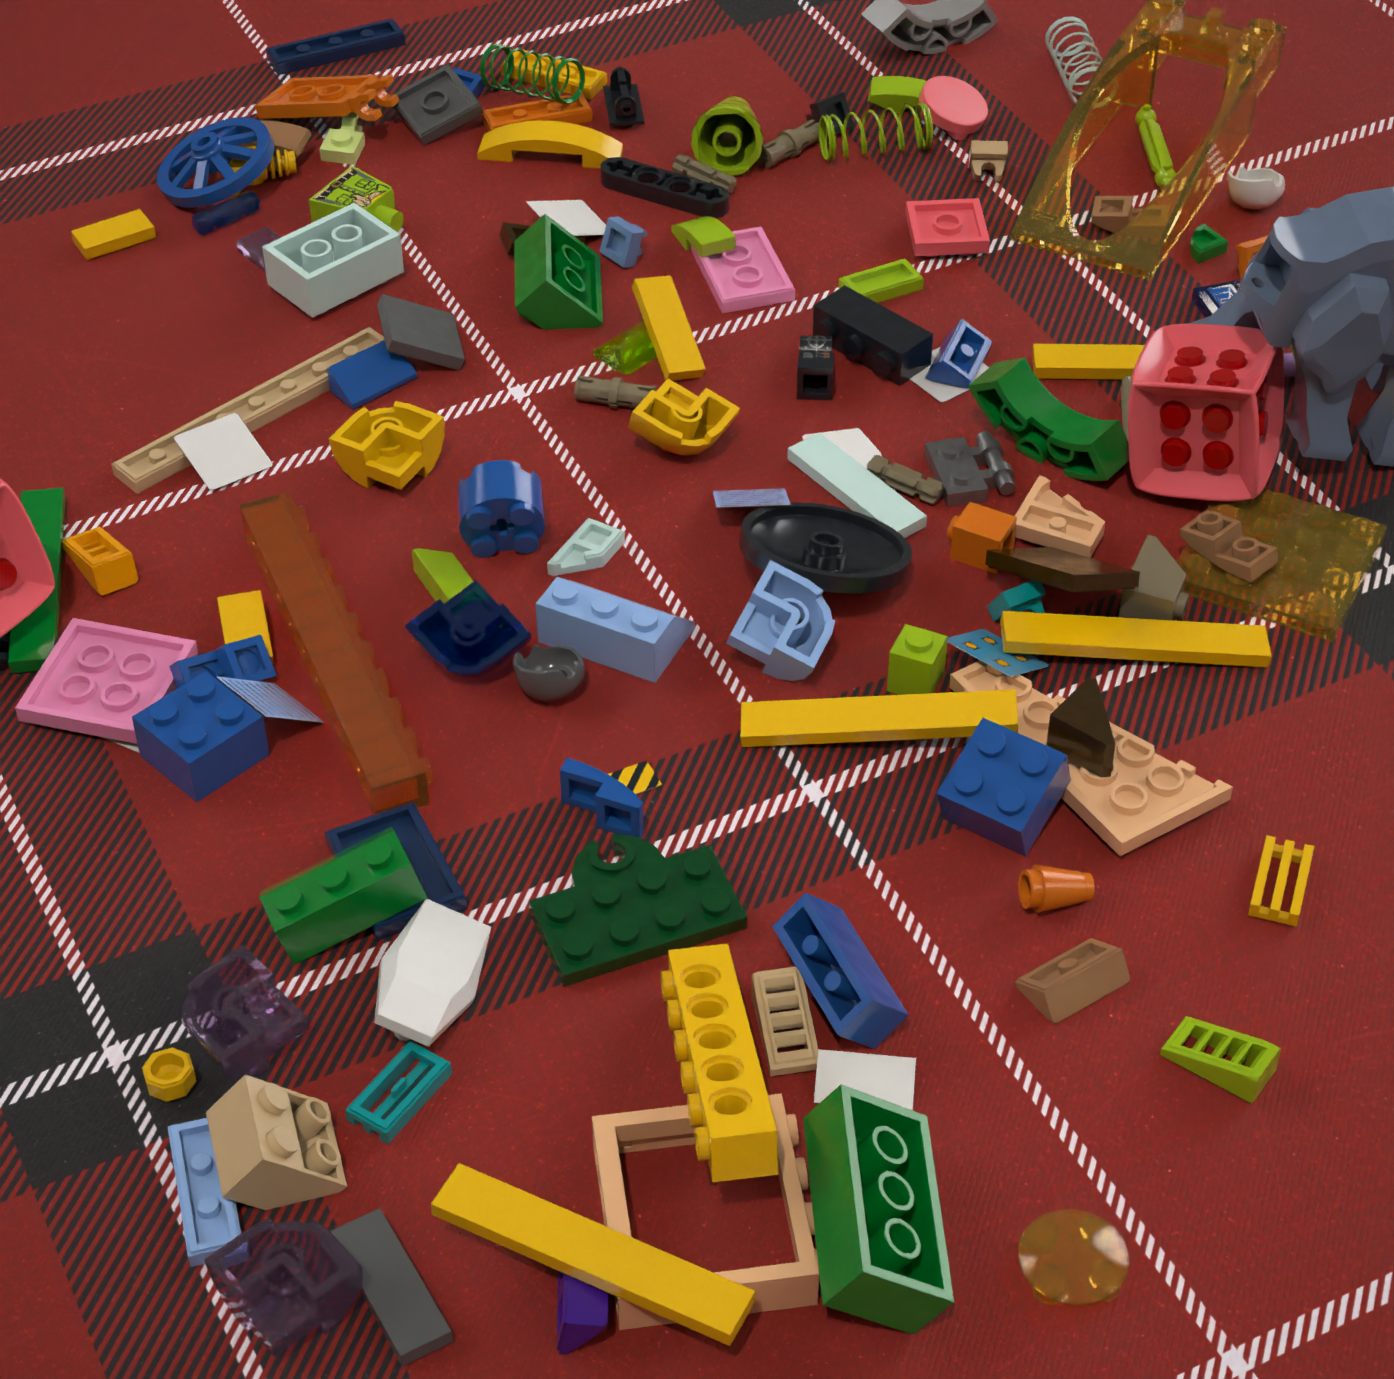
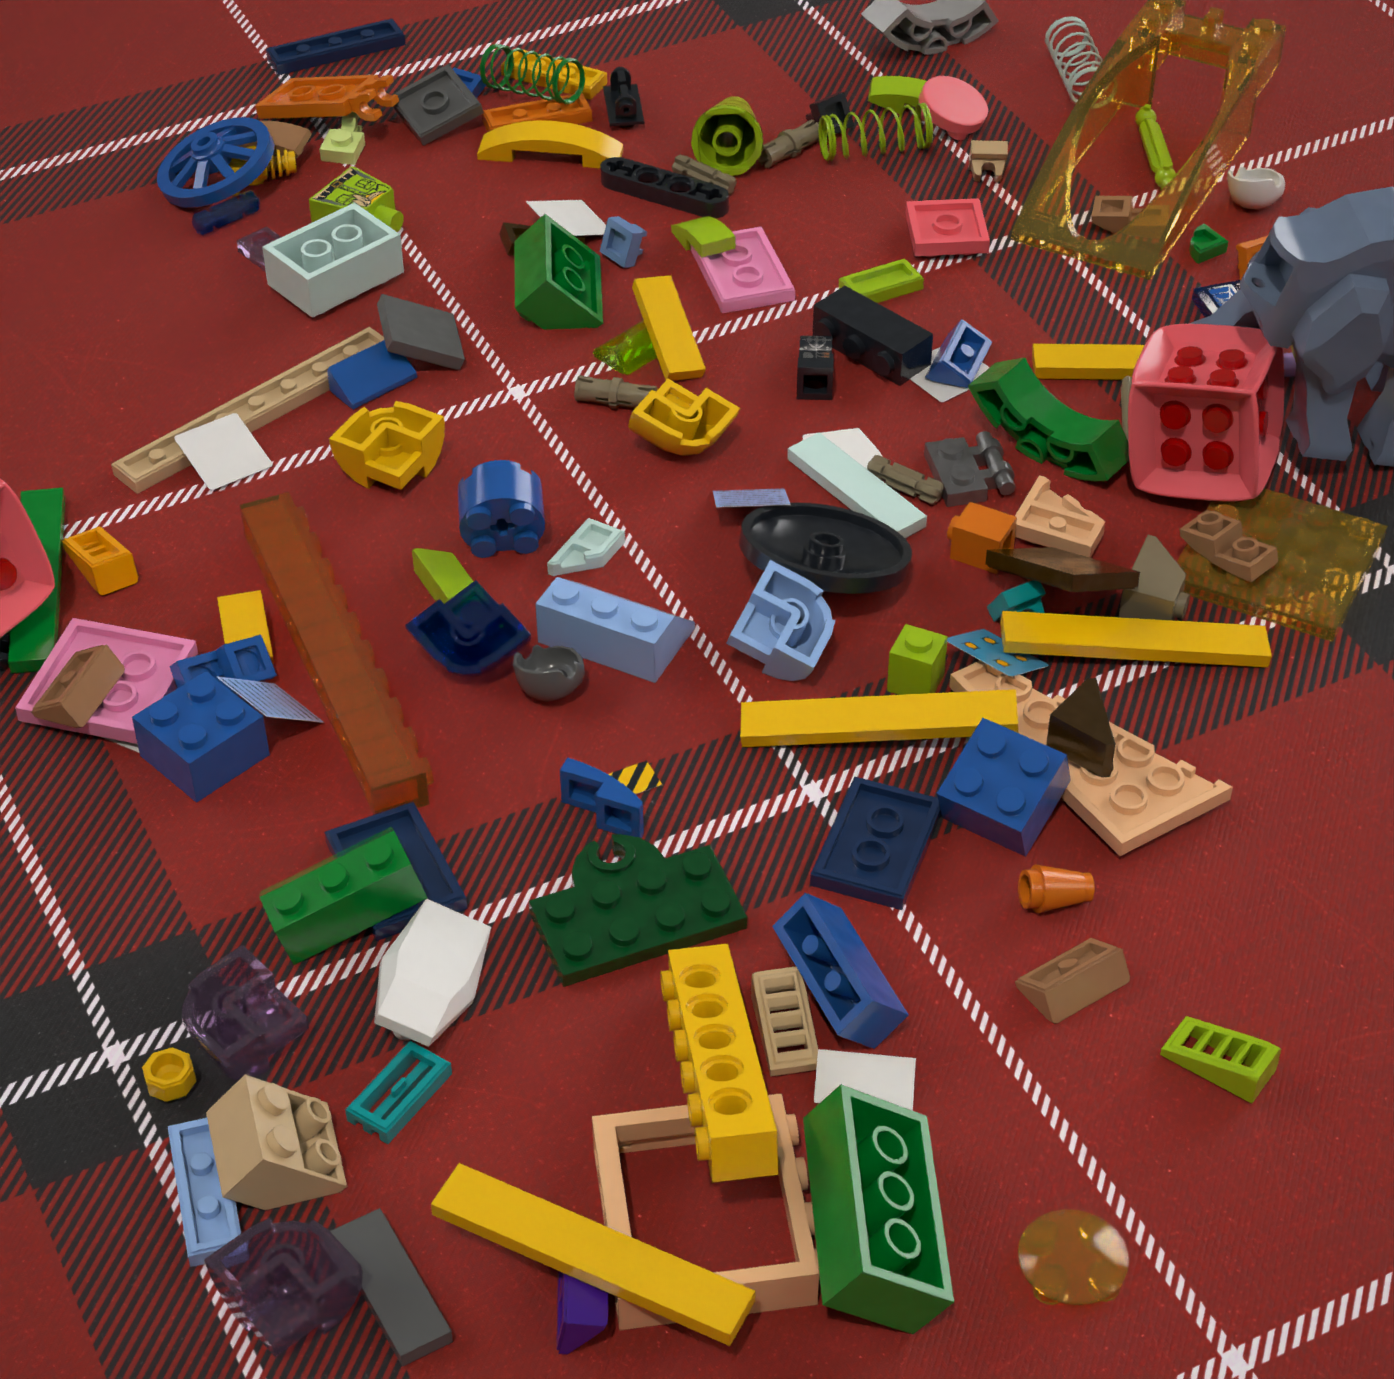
(80, 687): none -> medium nougat slope
(113, 234): yellow tile -> none
(877, 843): none -> dark blue tile
(1287, 855): yellow tile -> none

